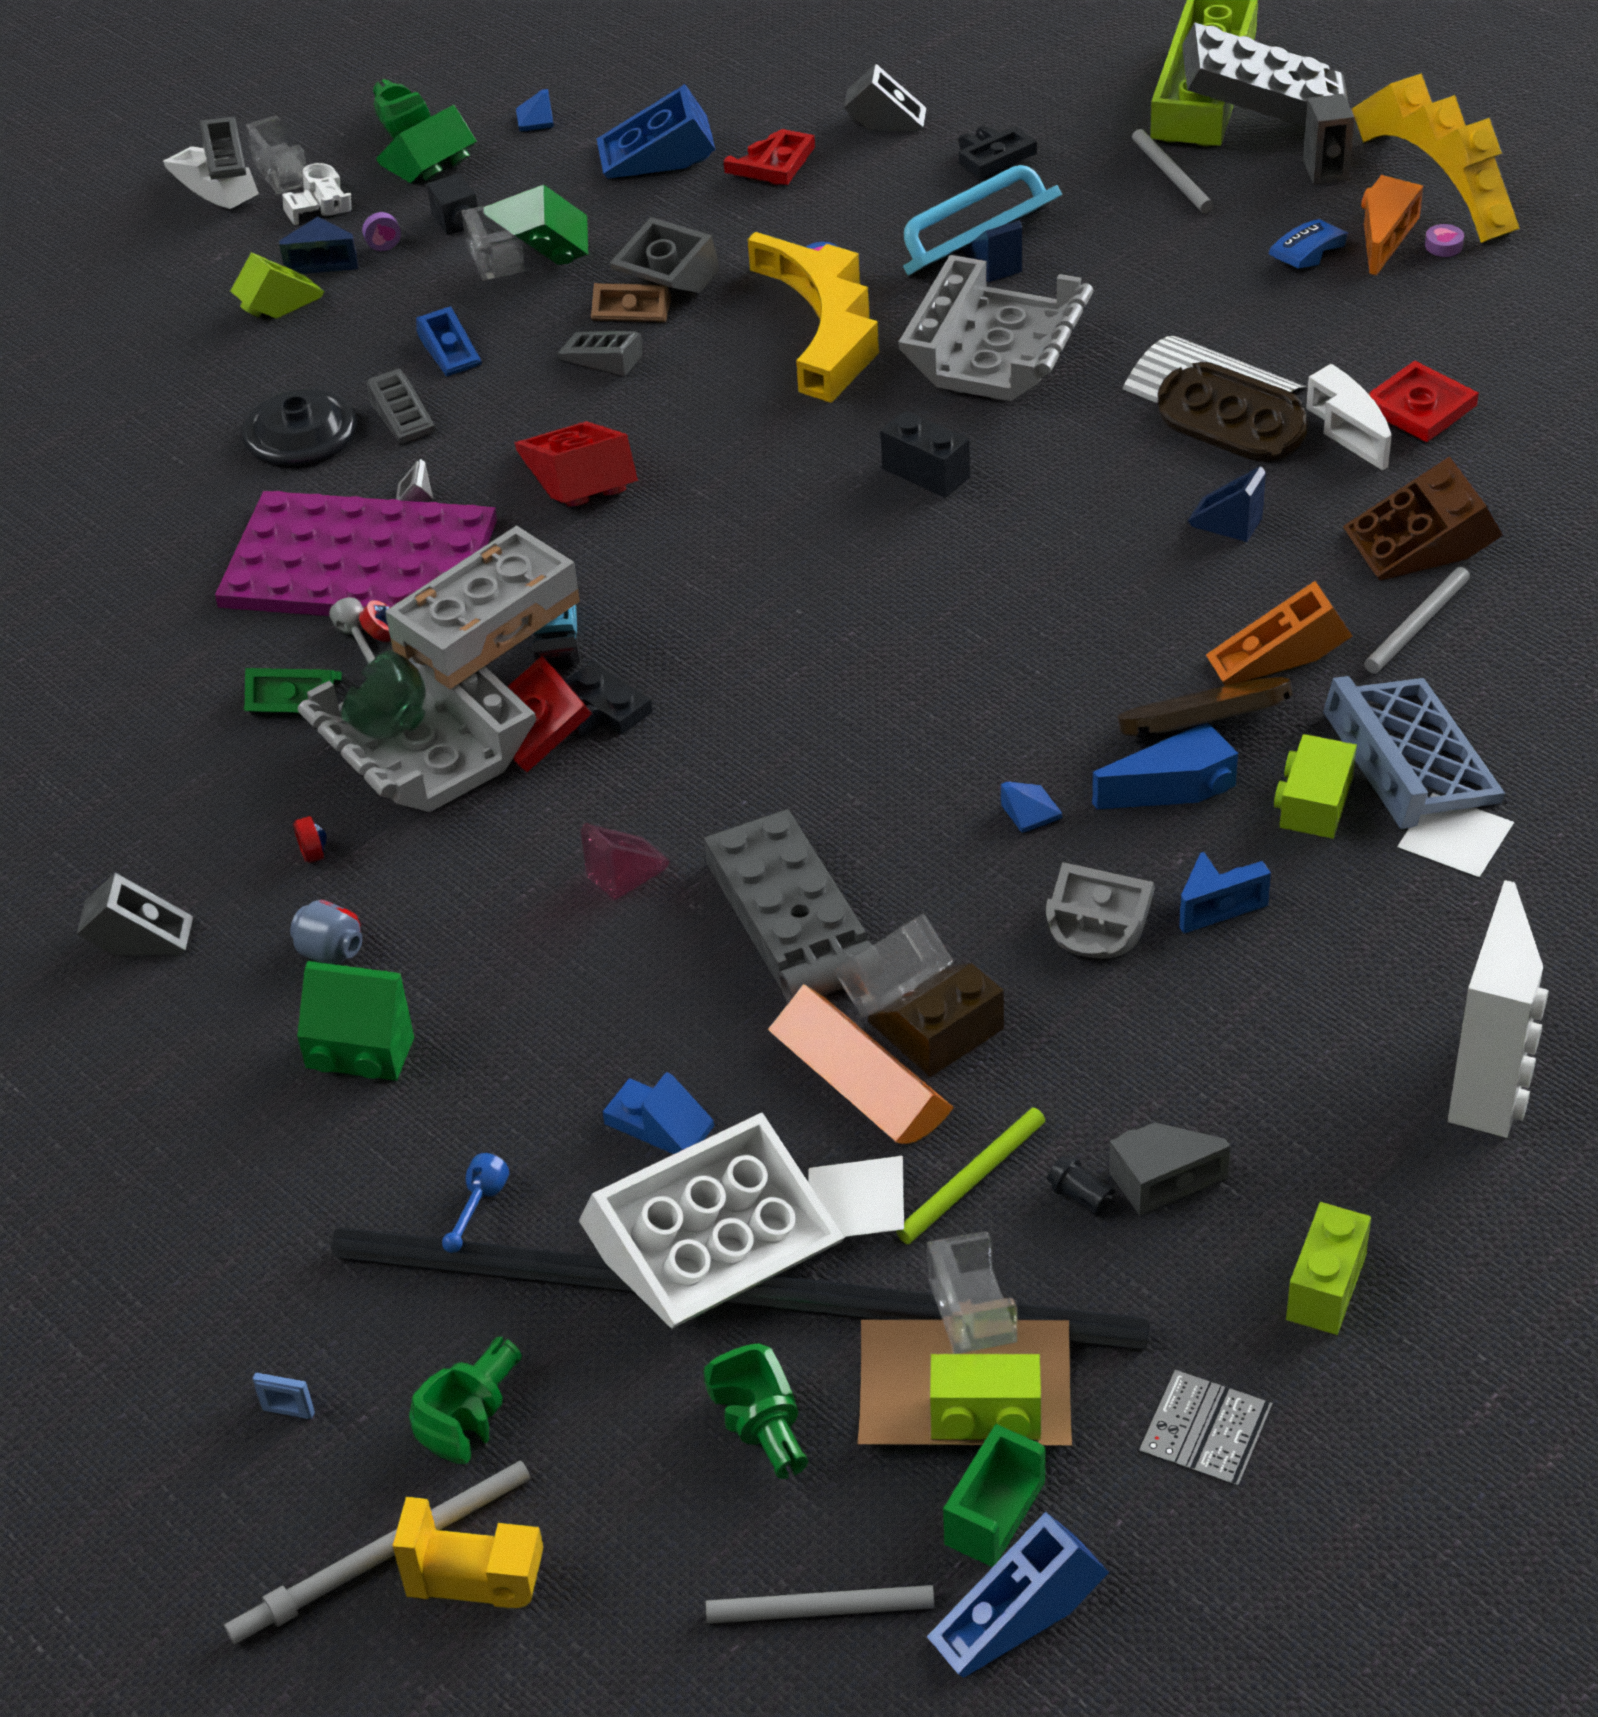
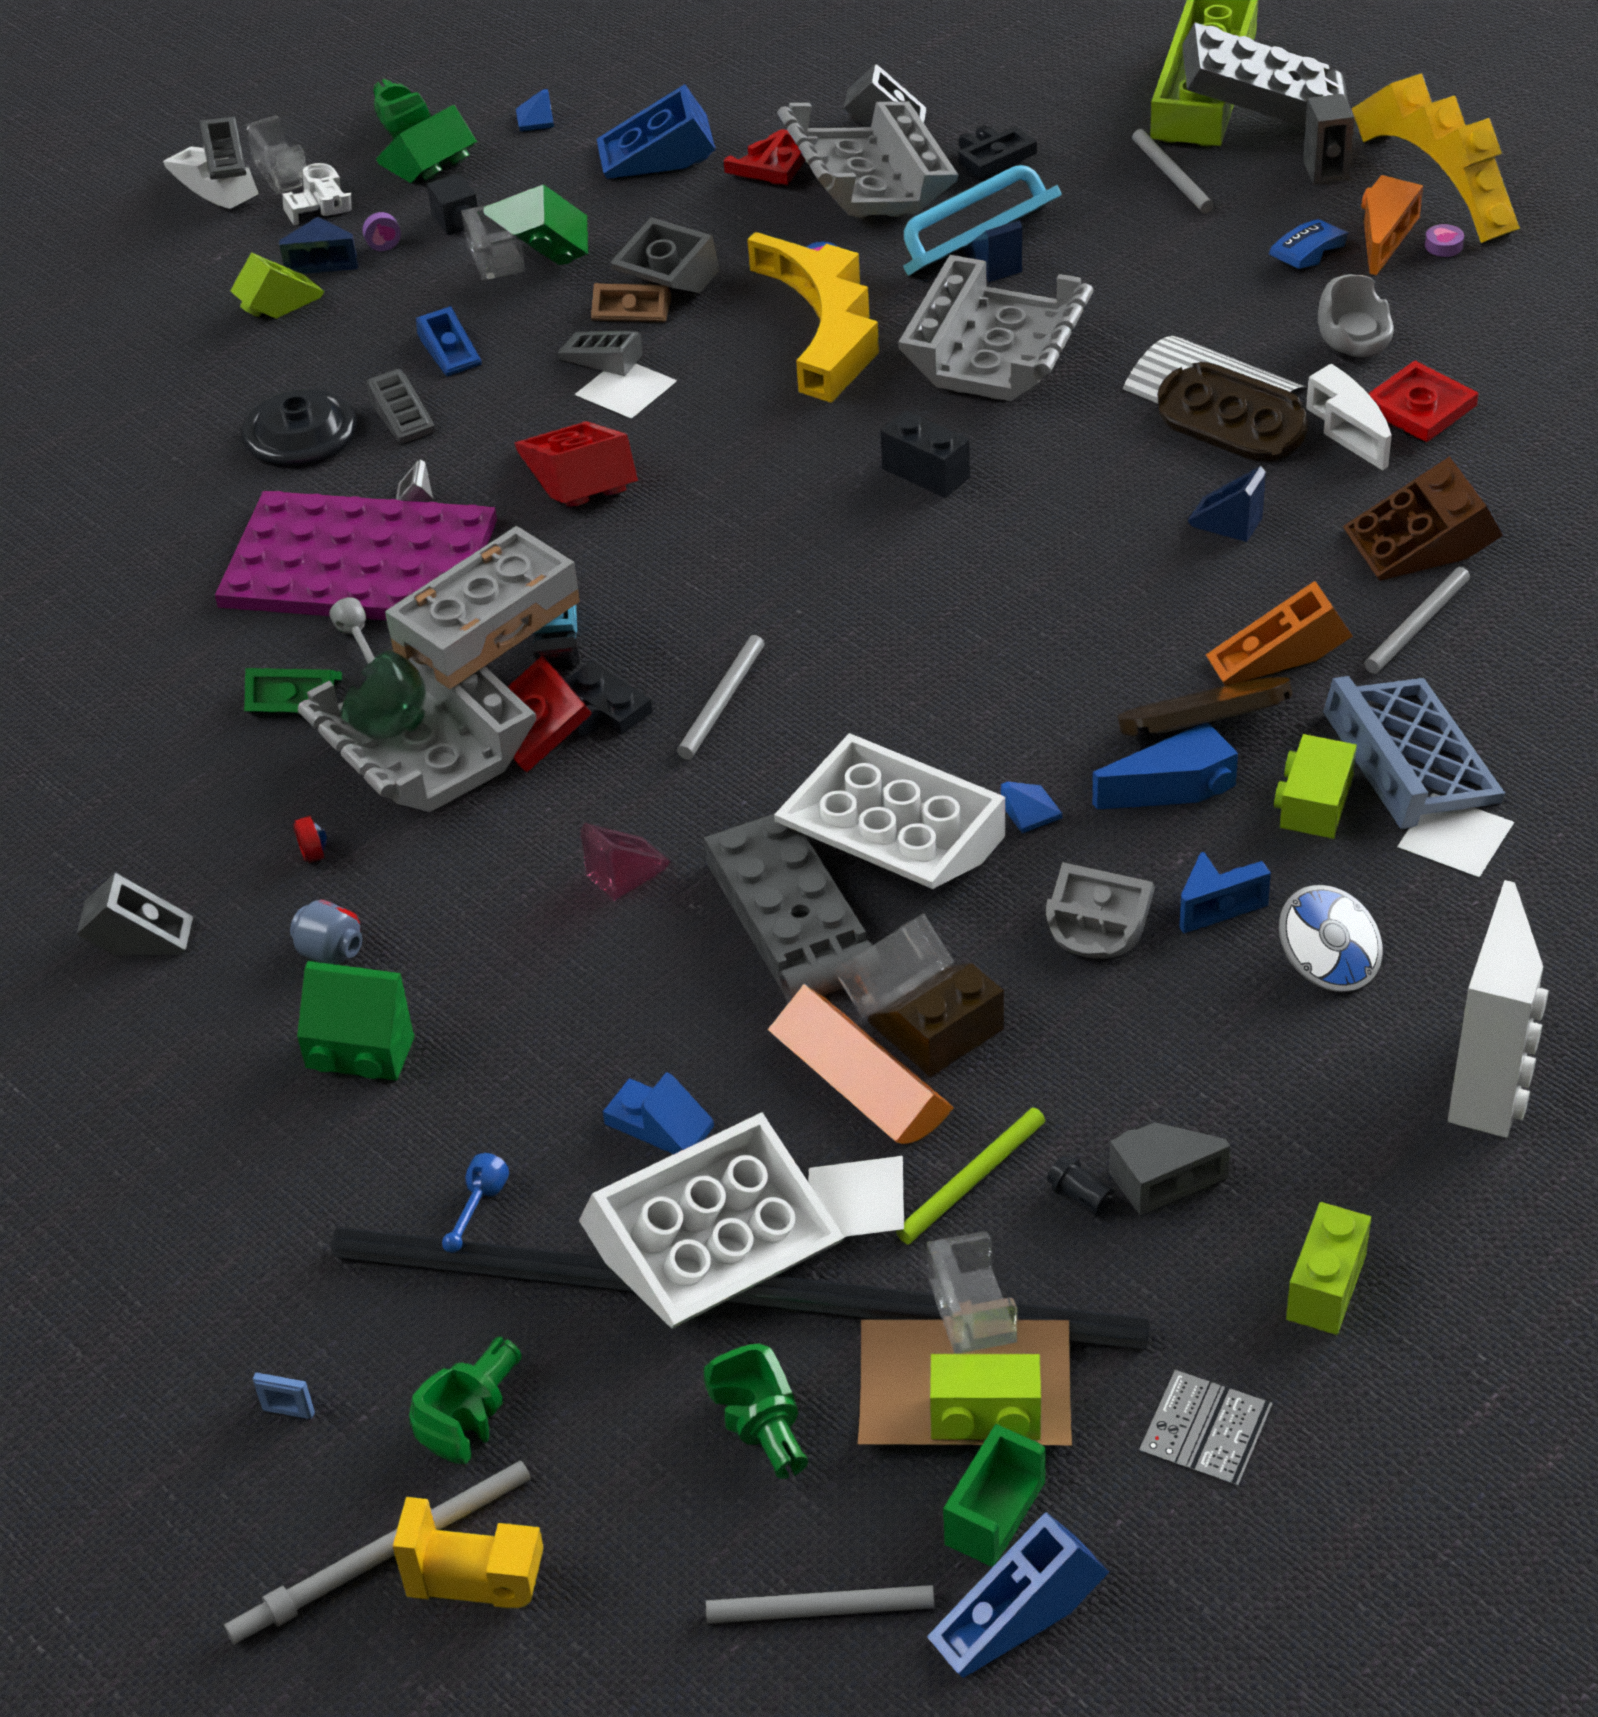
(374, 620): red tile -> none
(626, 393): none -> white sticker
(720, 697): none -> light grey bar
(875, 168): none -> light grey slope
(897, 813): none -> white slope
(1330, 938): none -> shield
(1354, 317): none -> light grey piece

